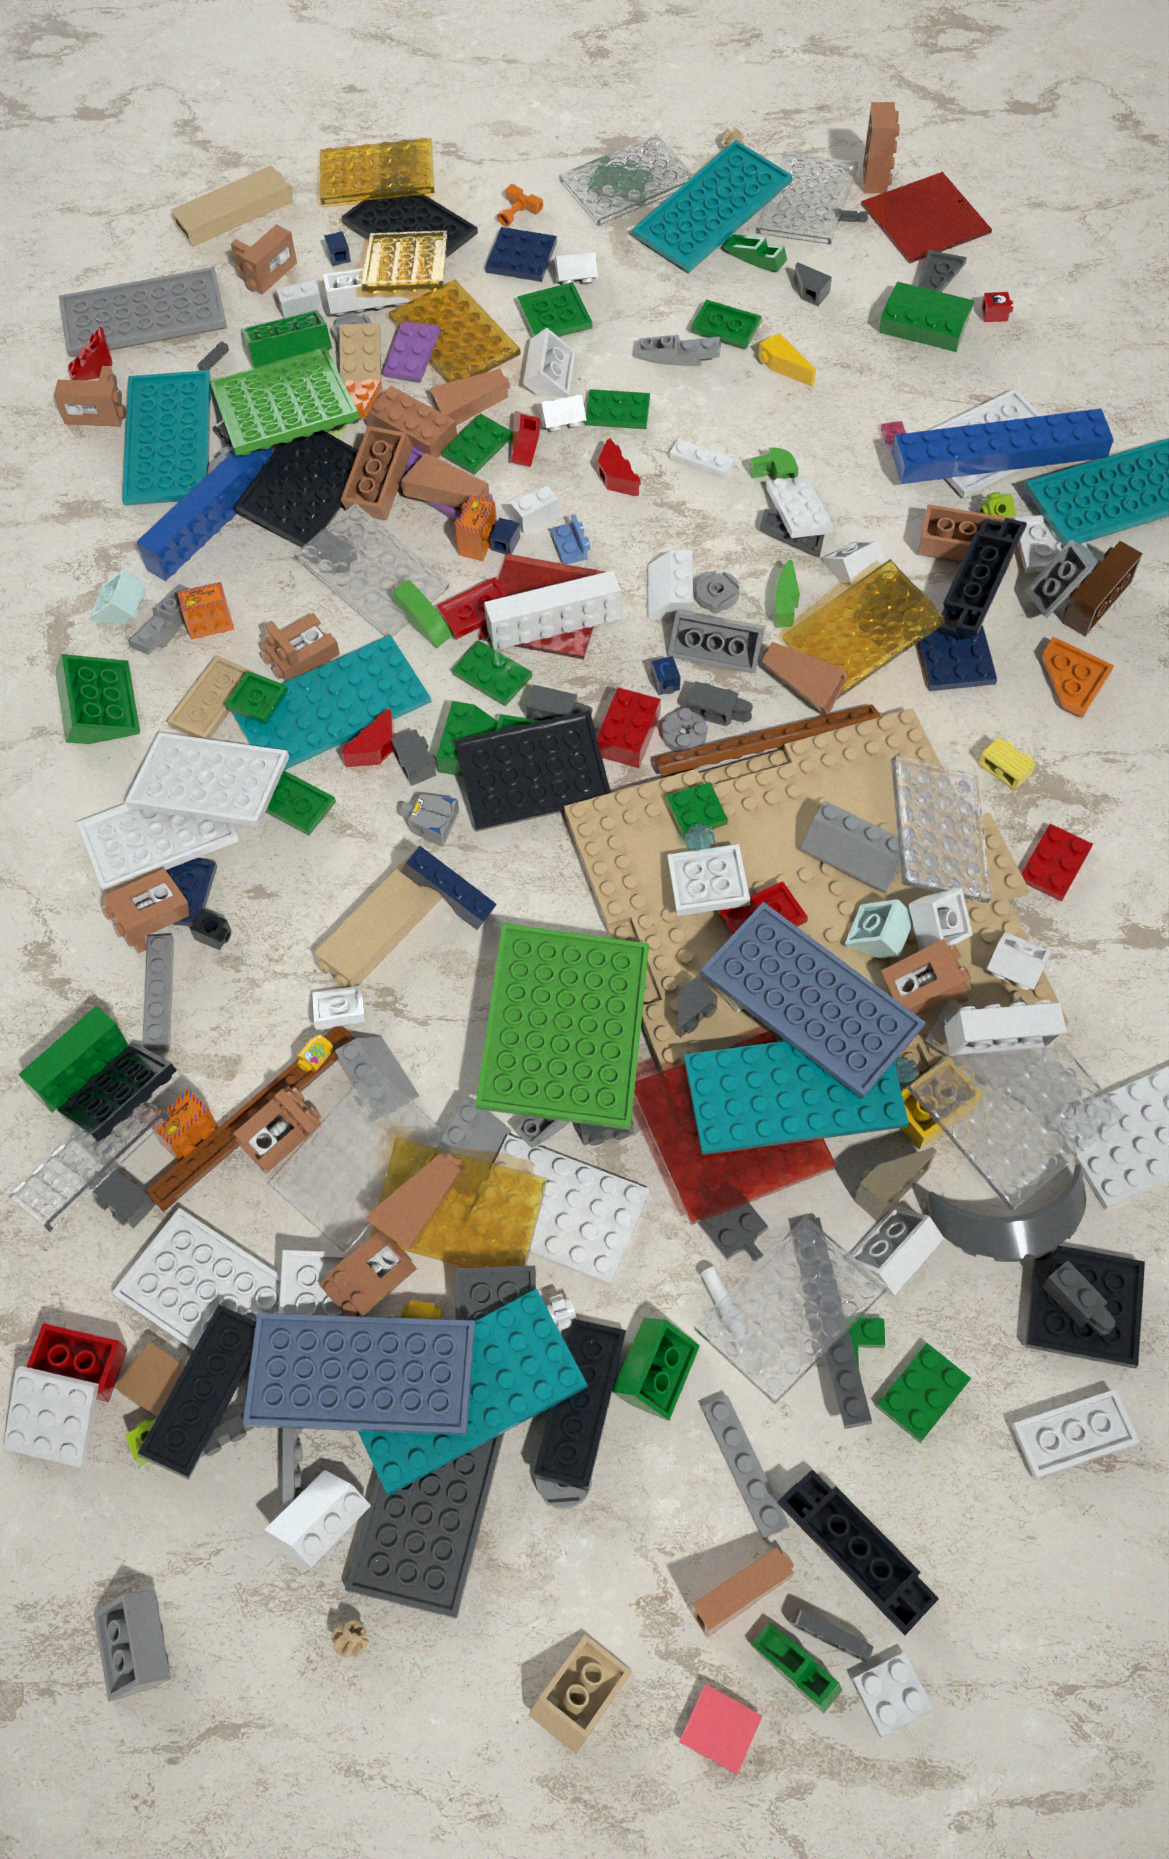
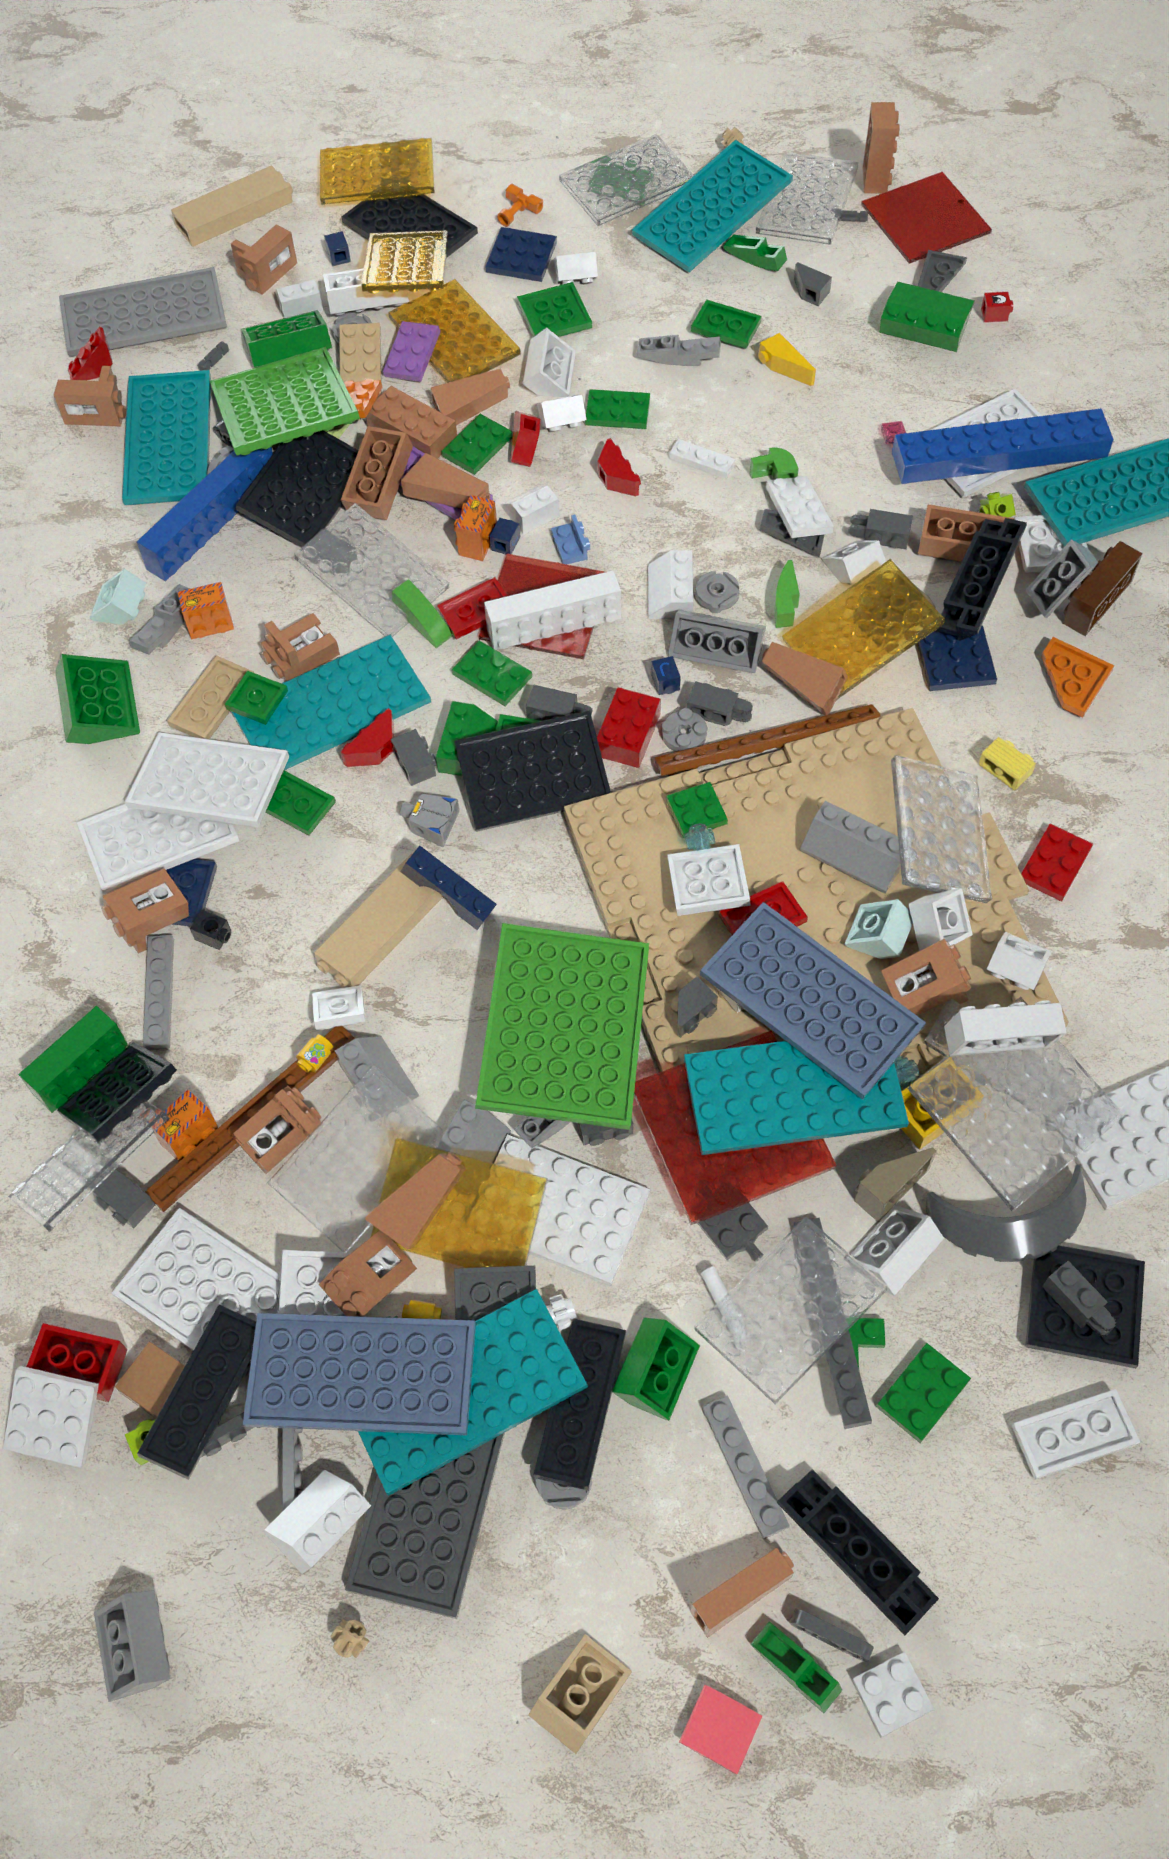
(883, 526): none -> dark grey hinge

